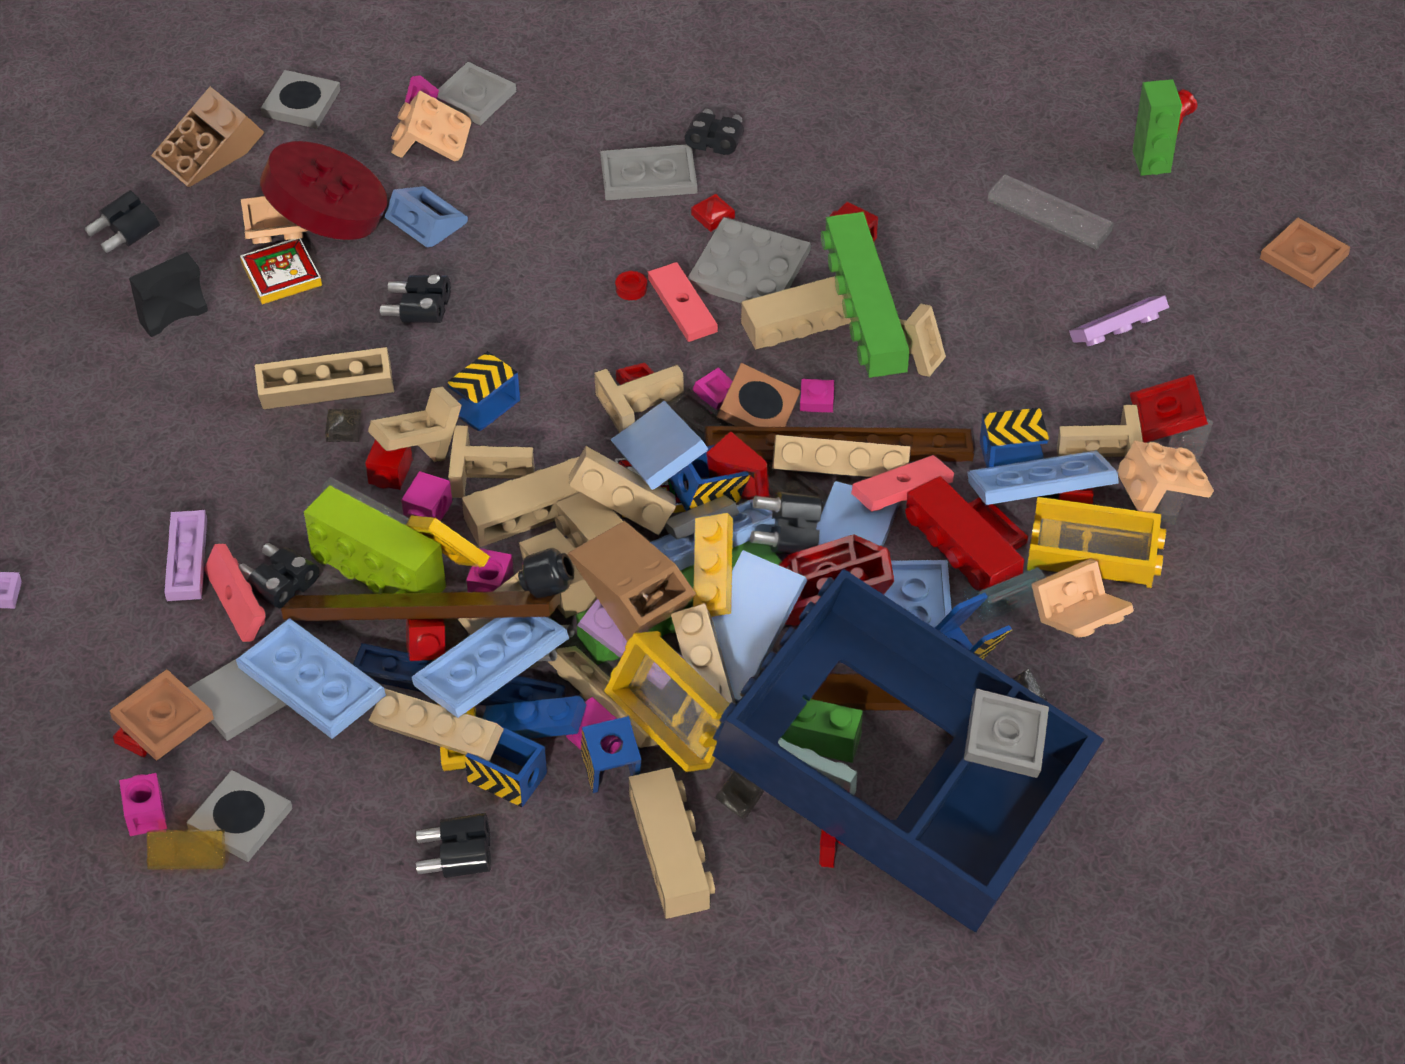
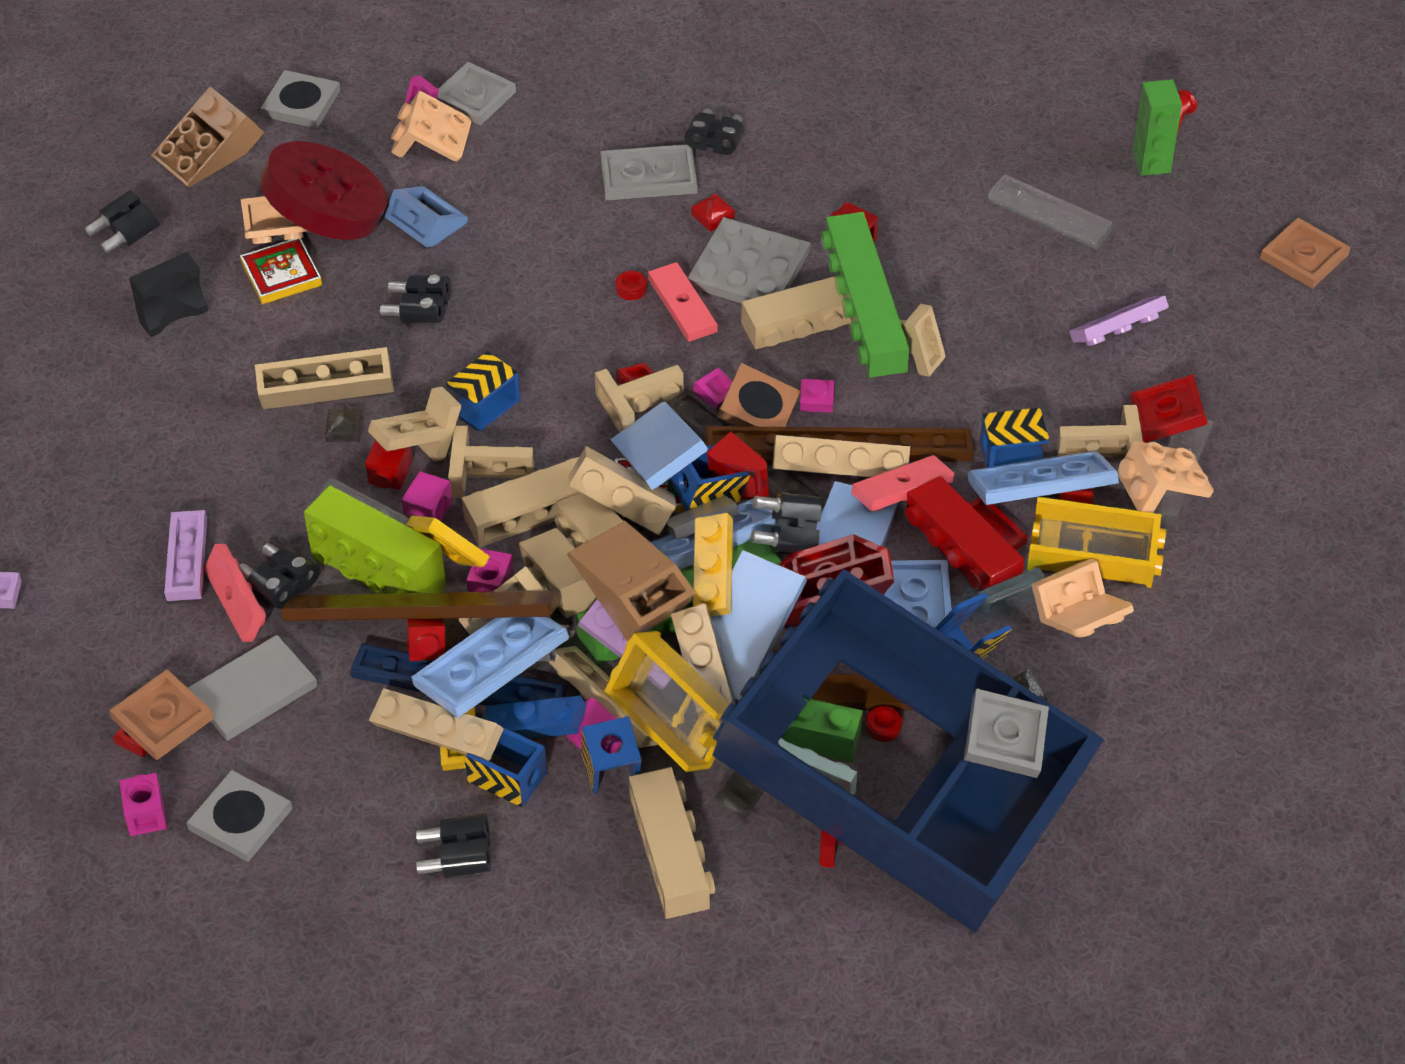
(186, 849): clear yellow plate -> none
(311, 678): light blue tile -> none
(546, 573): black head -> none
(884, 723): none -> red tile

